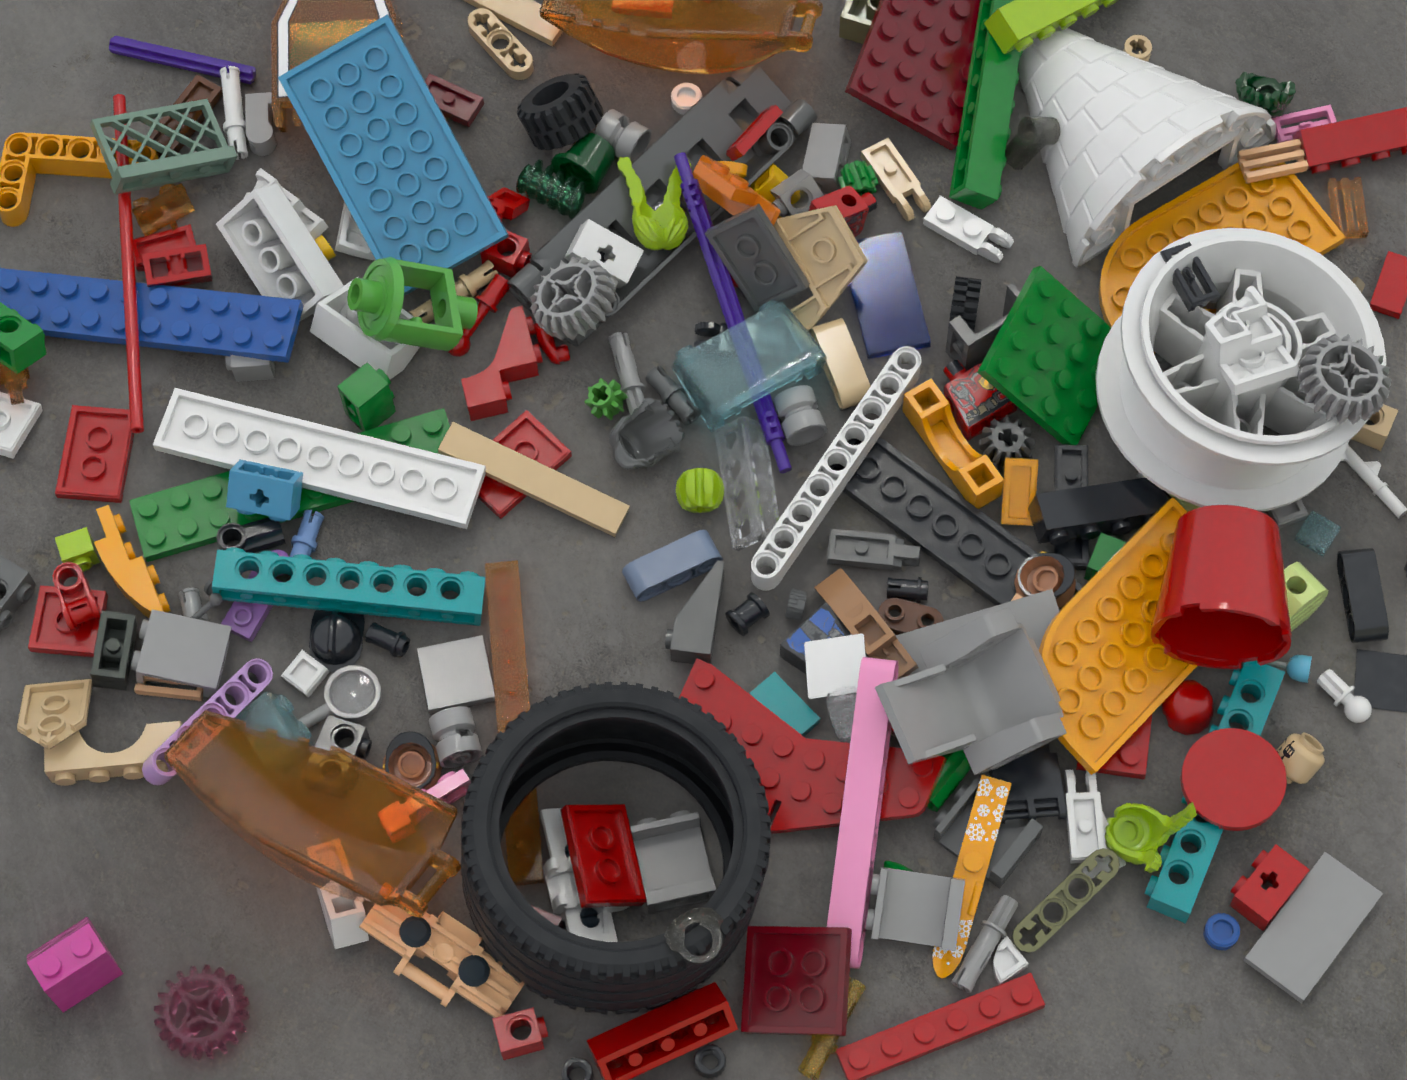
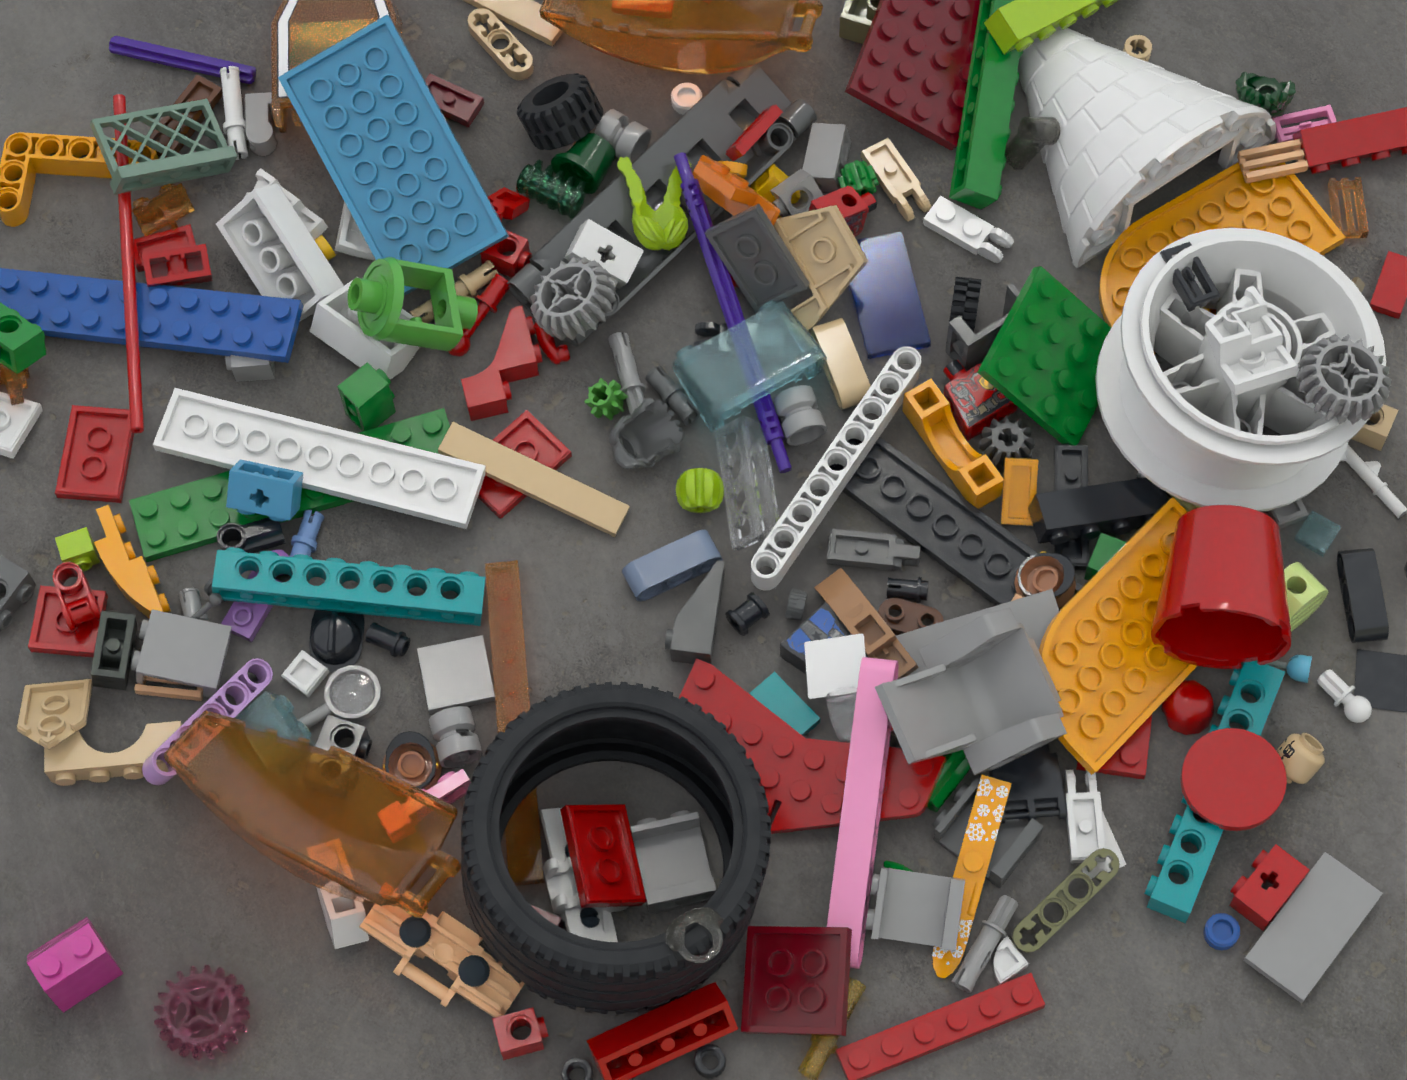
(1140, 830): lime hair -> none

